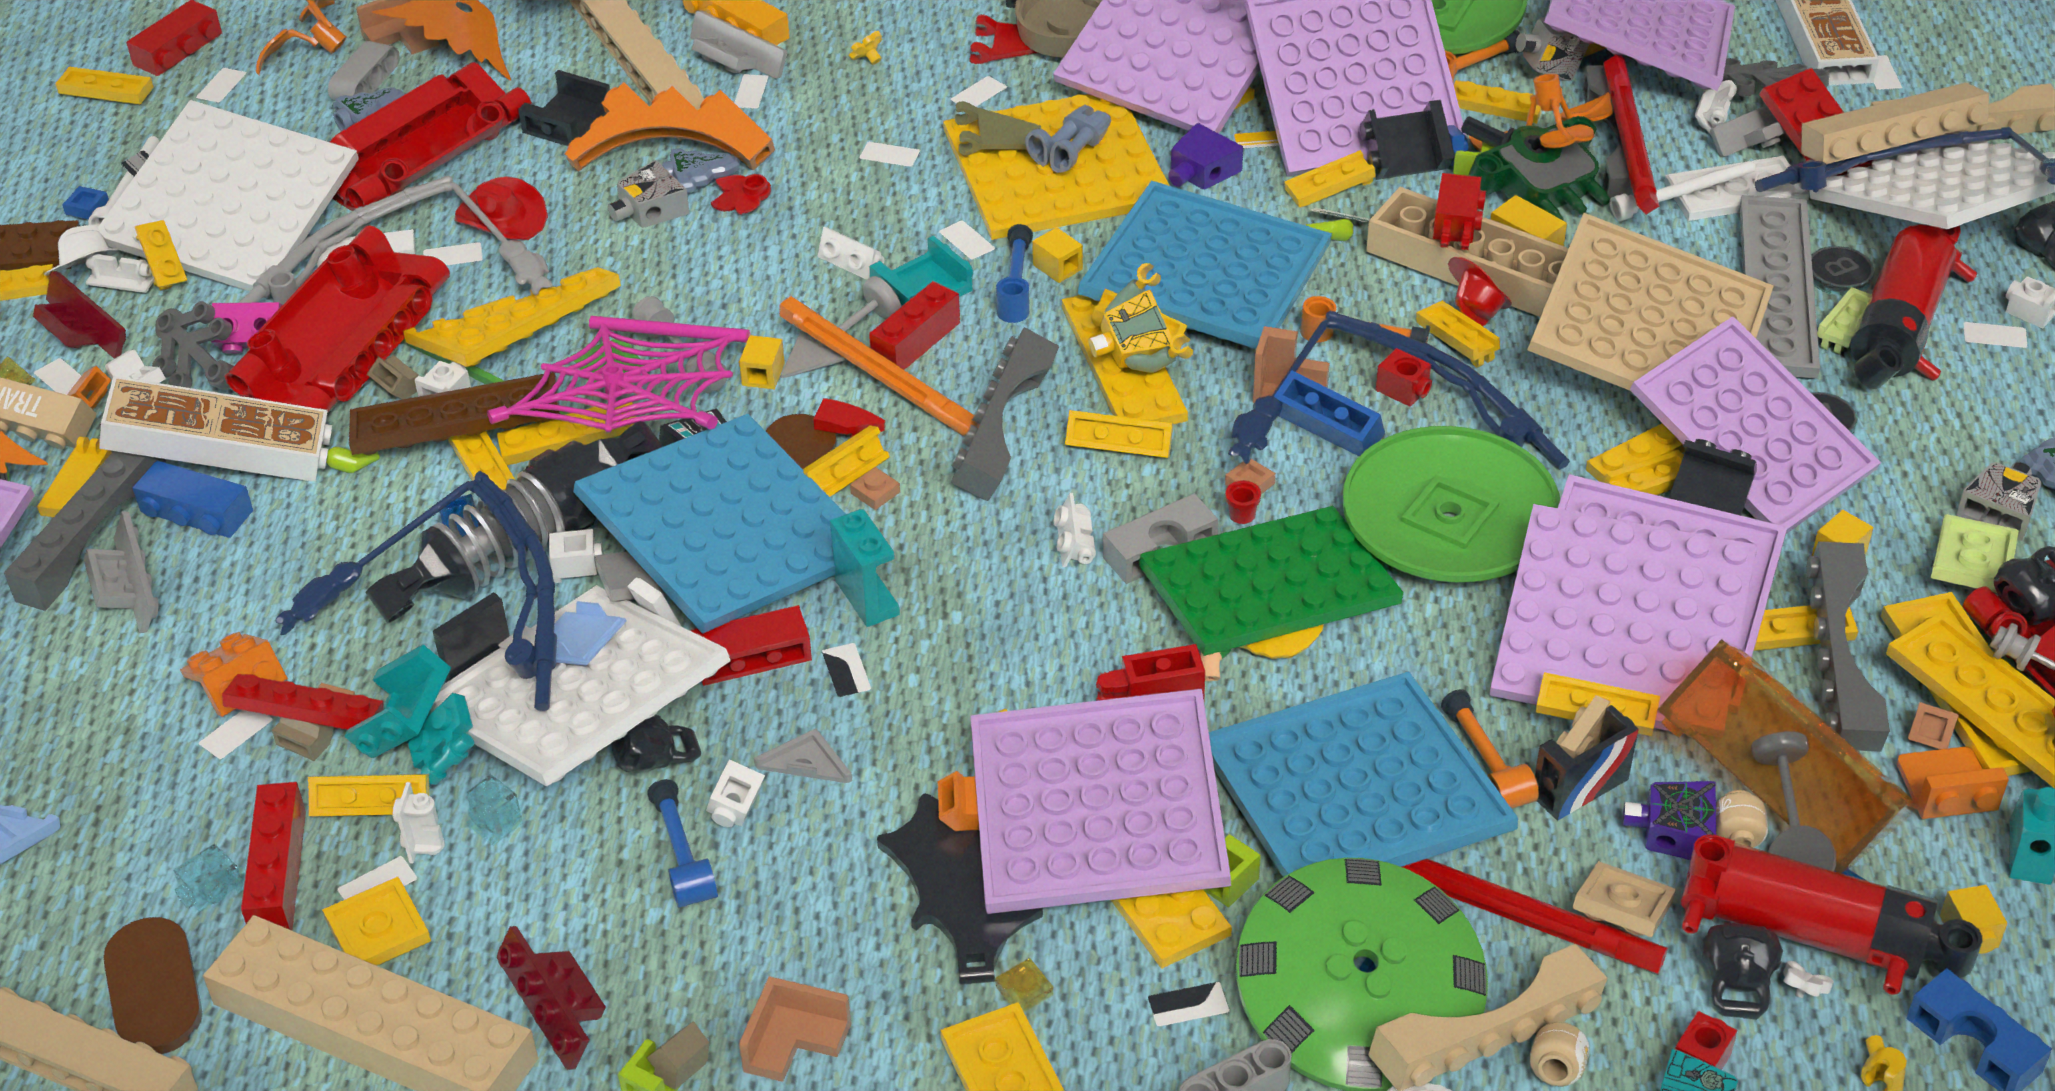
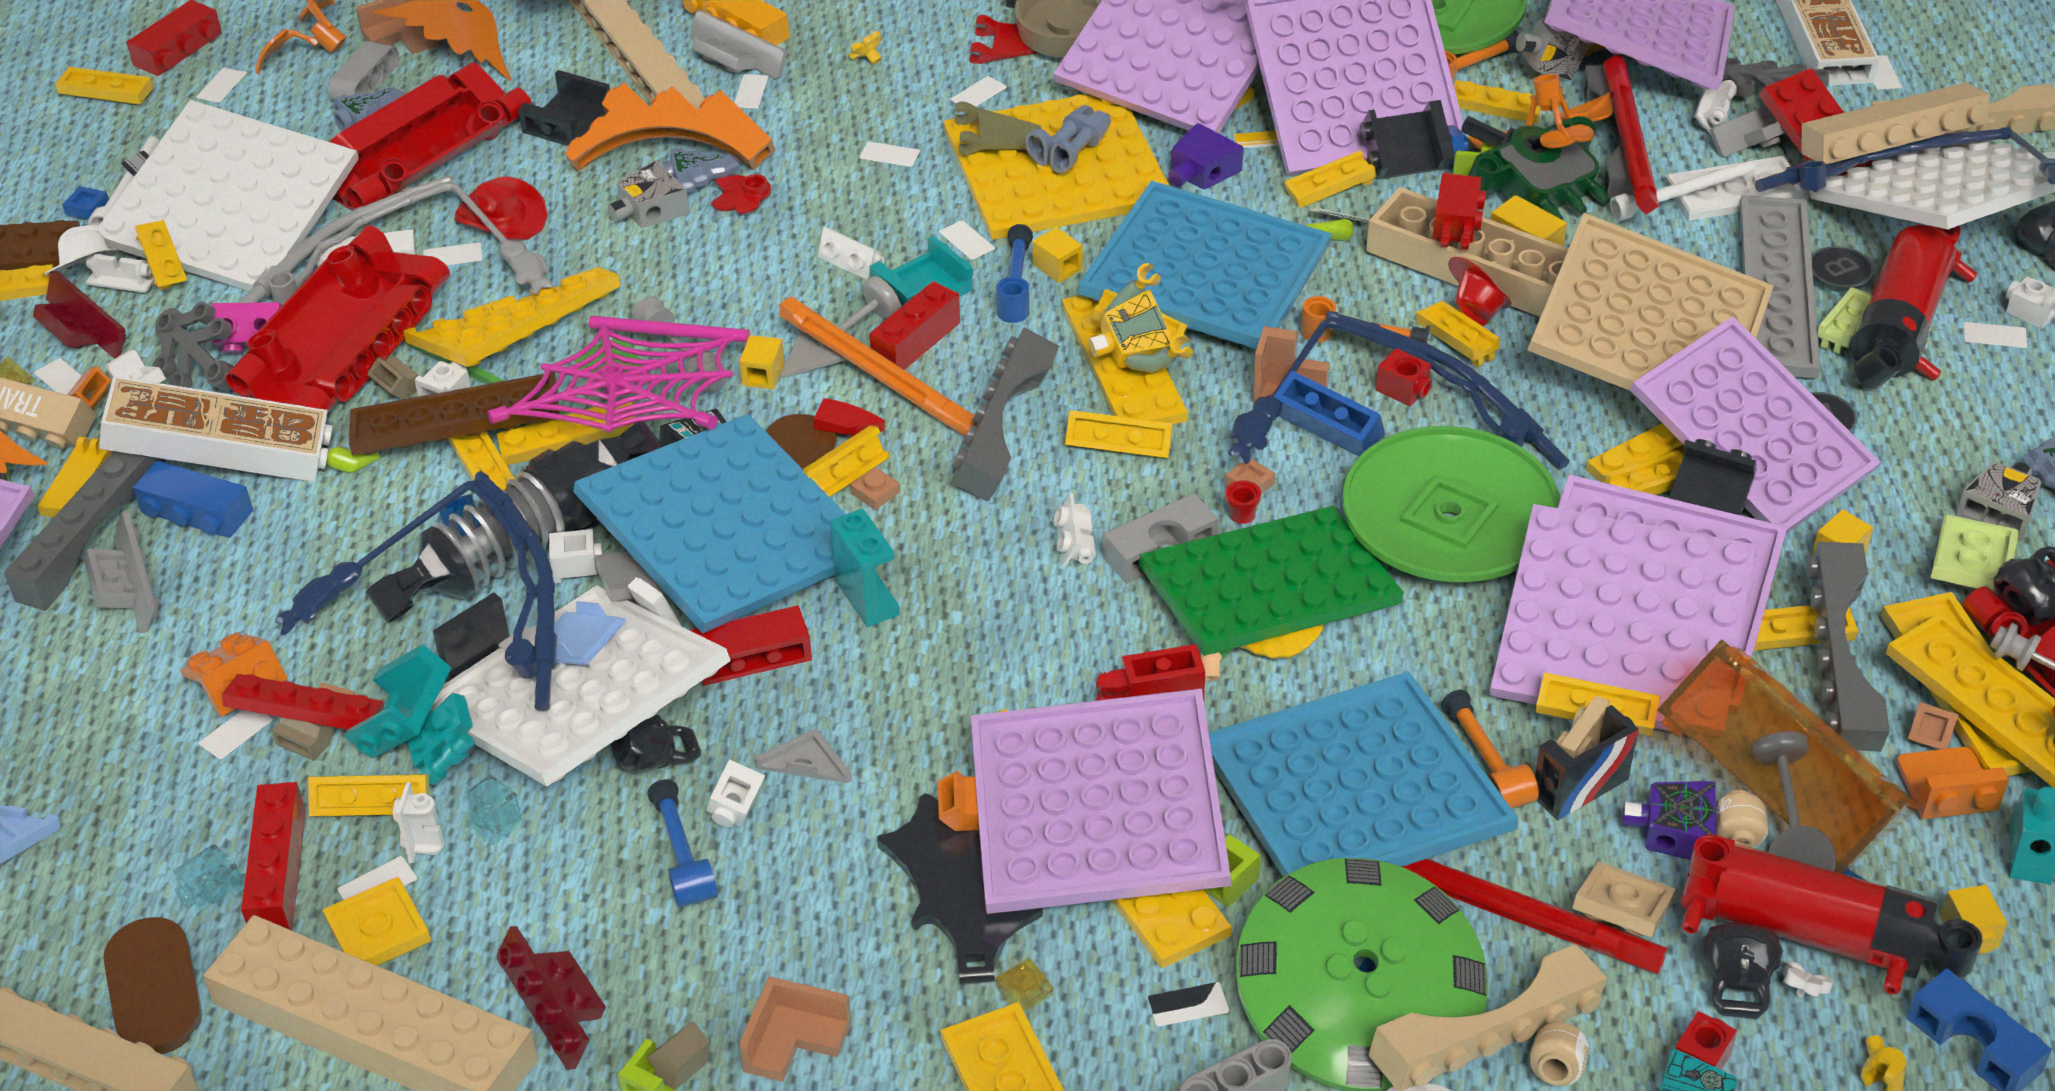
(846, 670): sticker -> none

